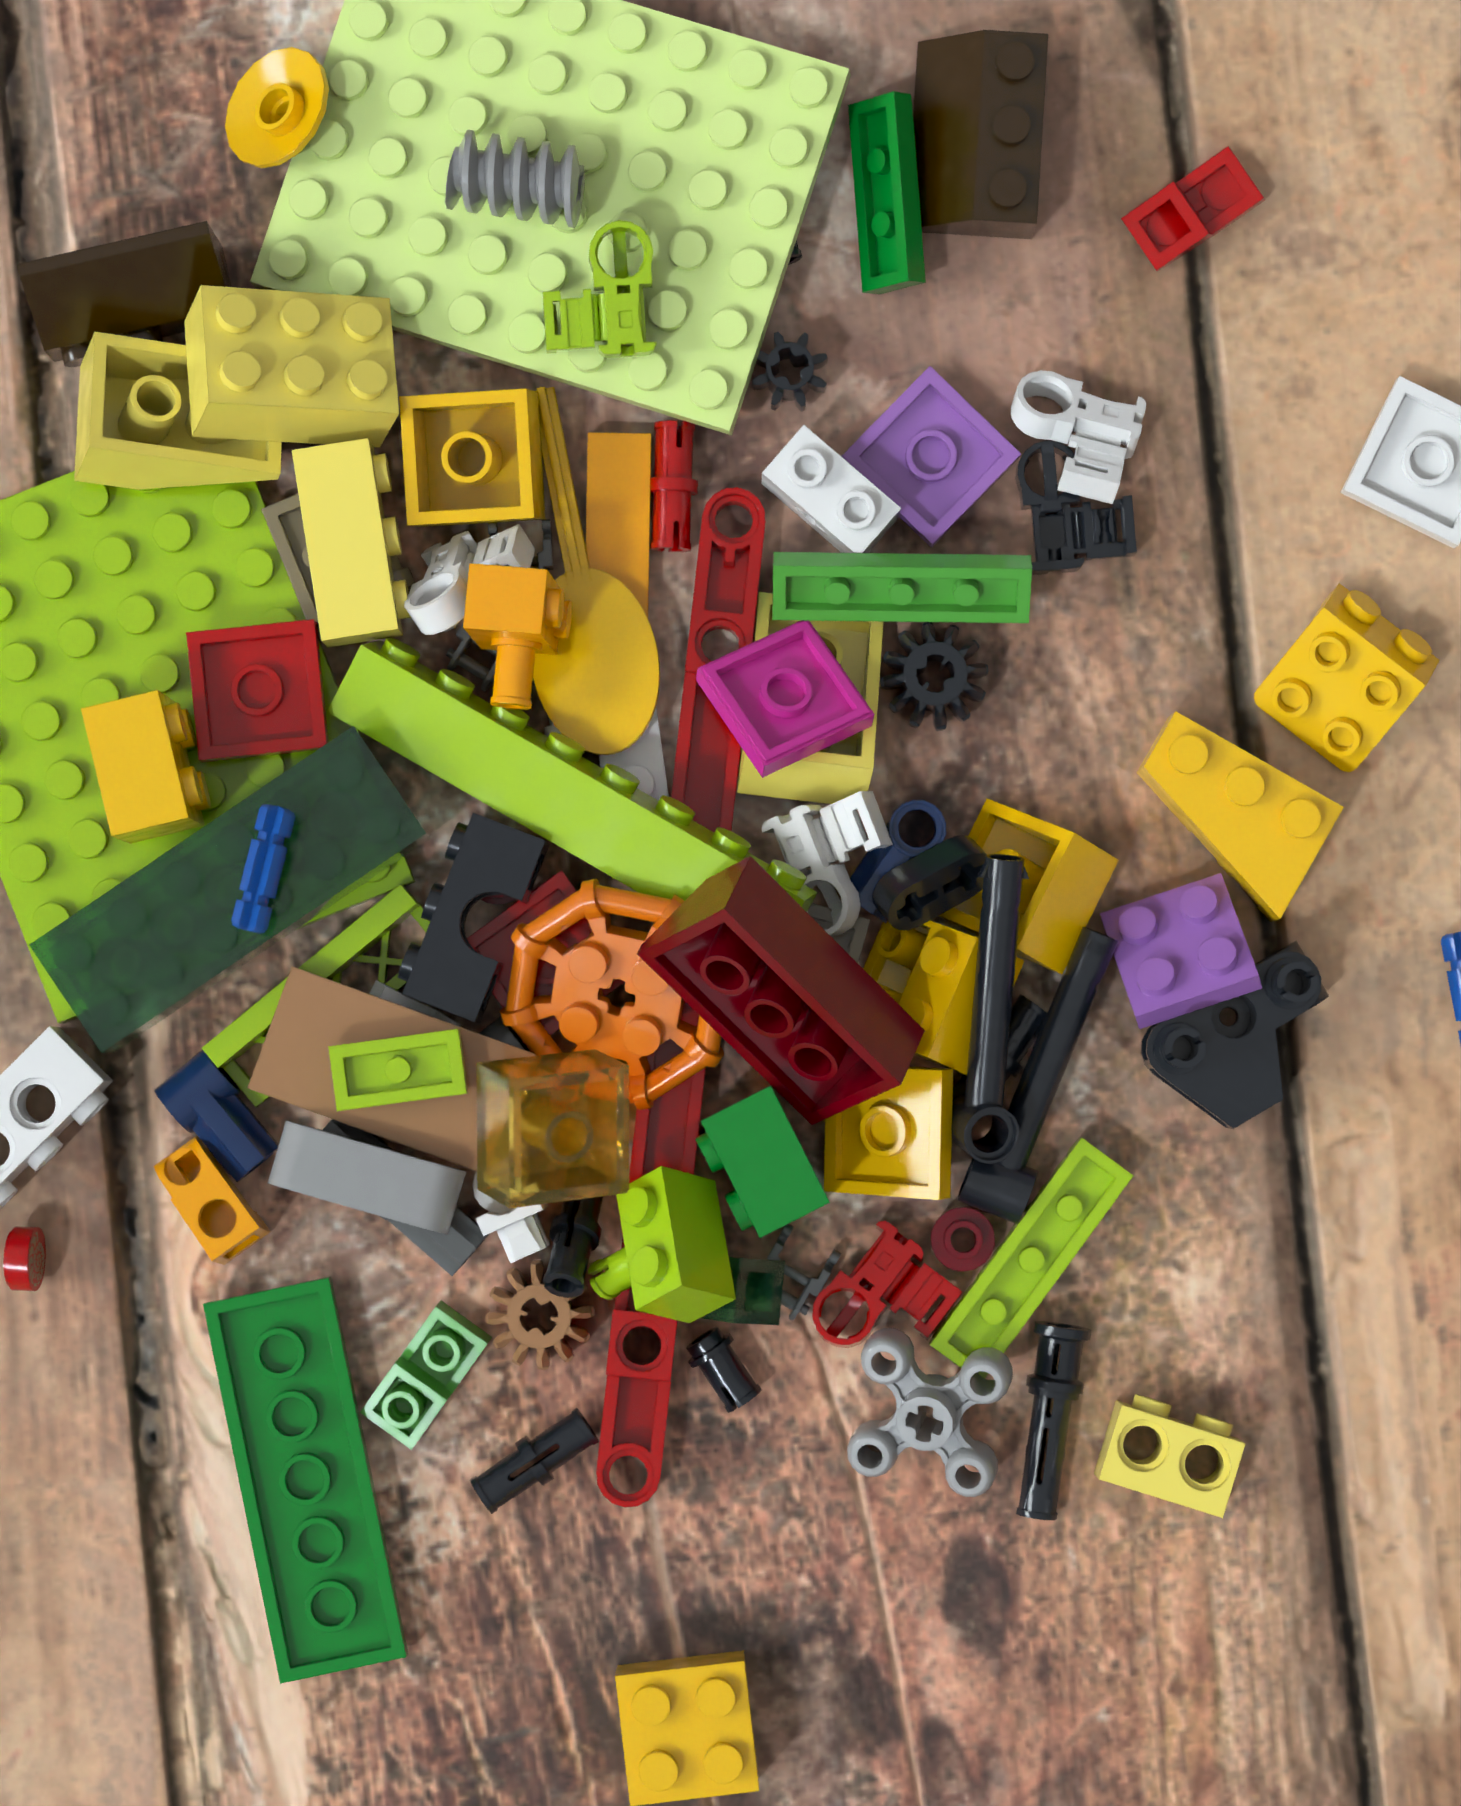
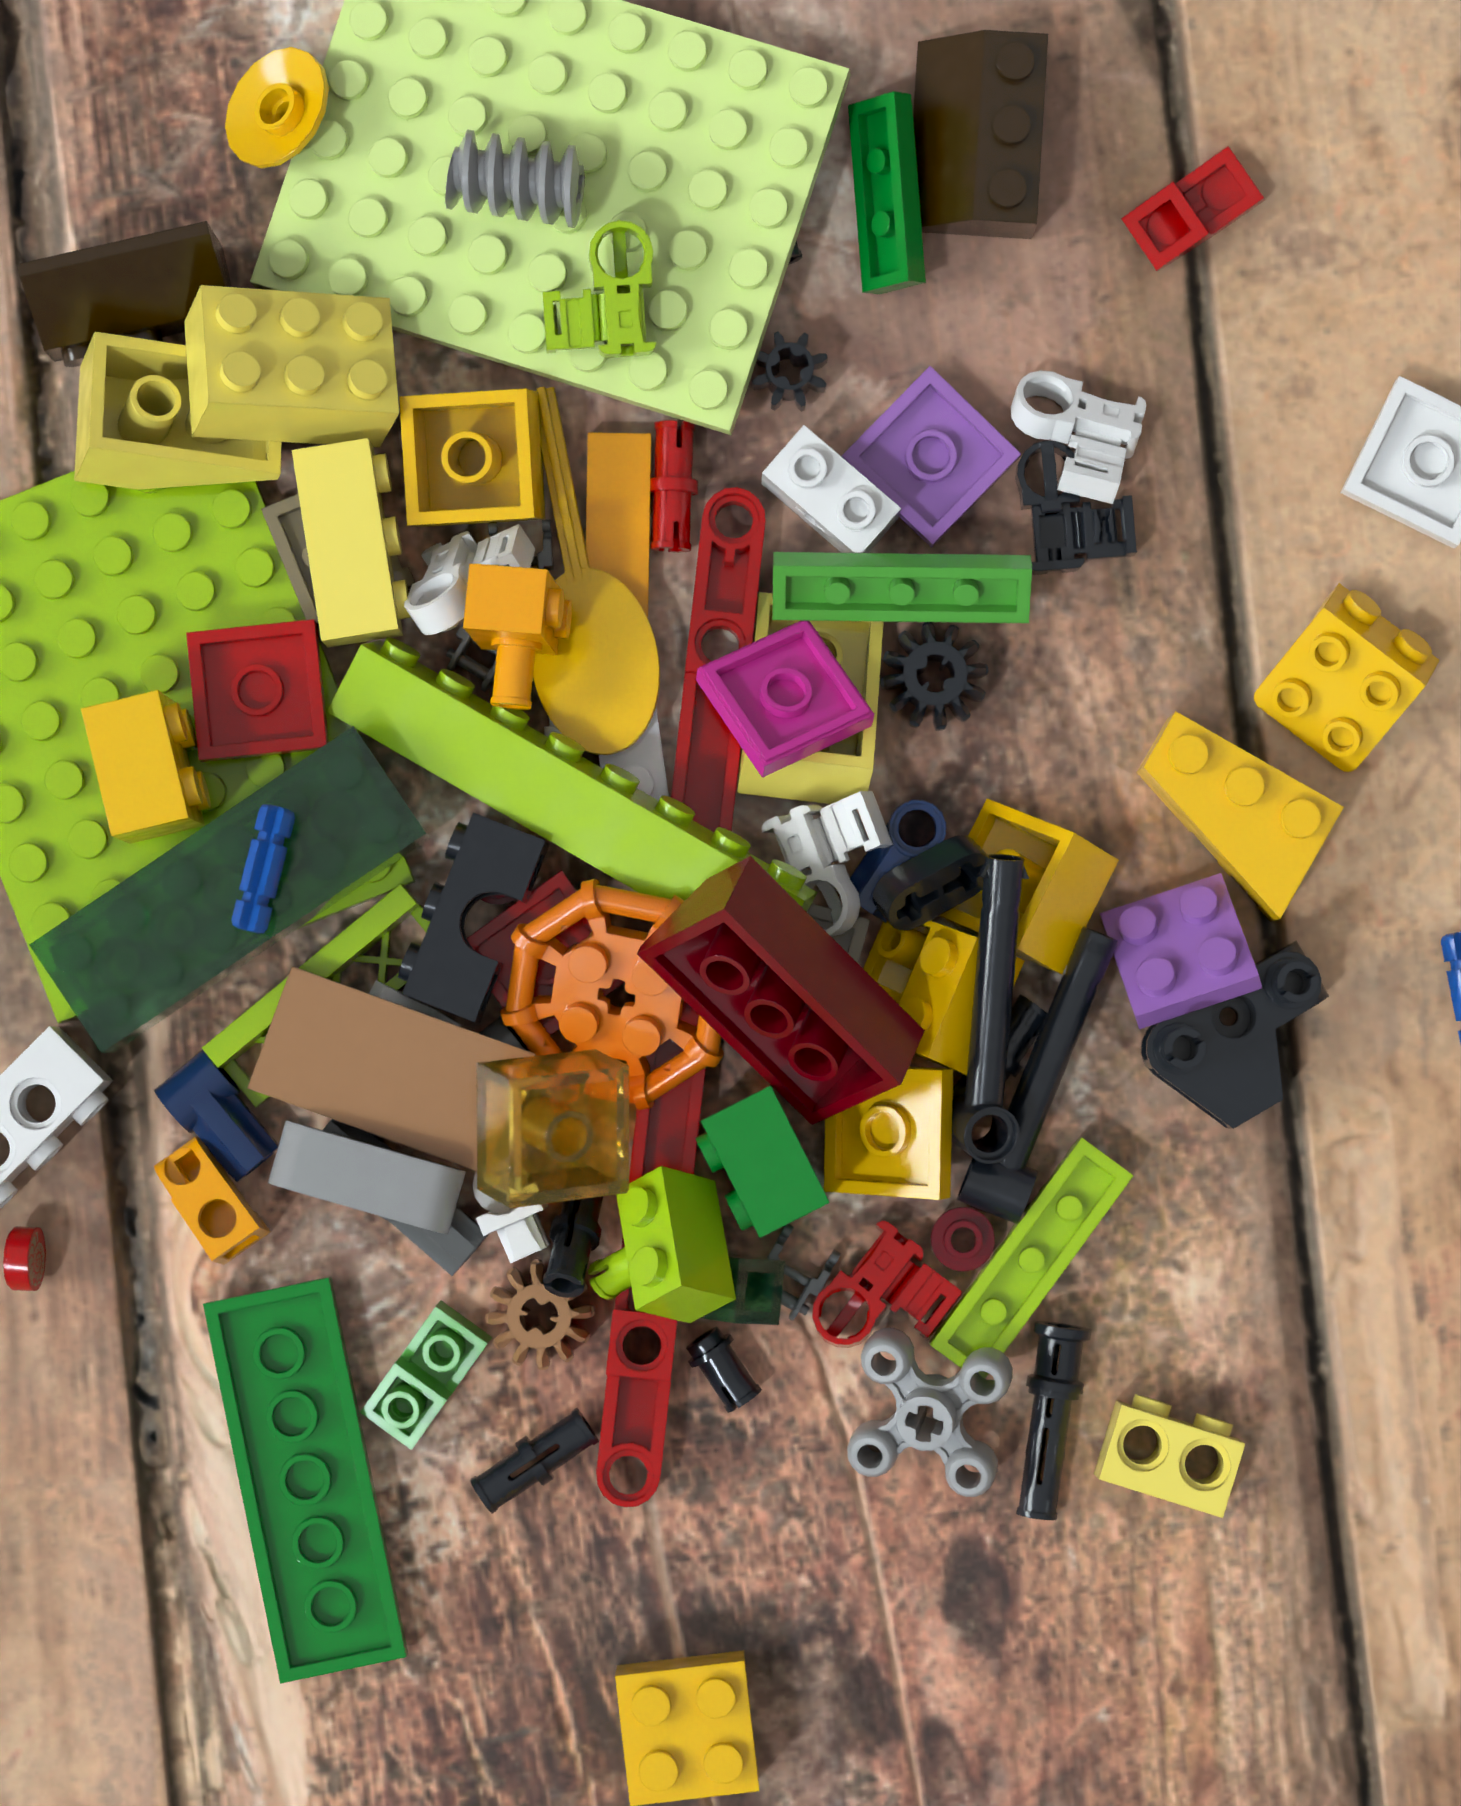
(398, 1069): lime plate -> none

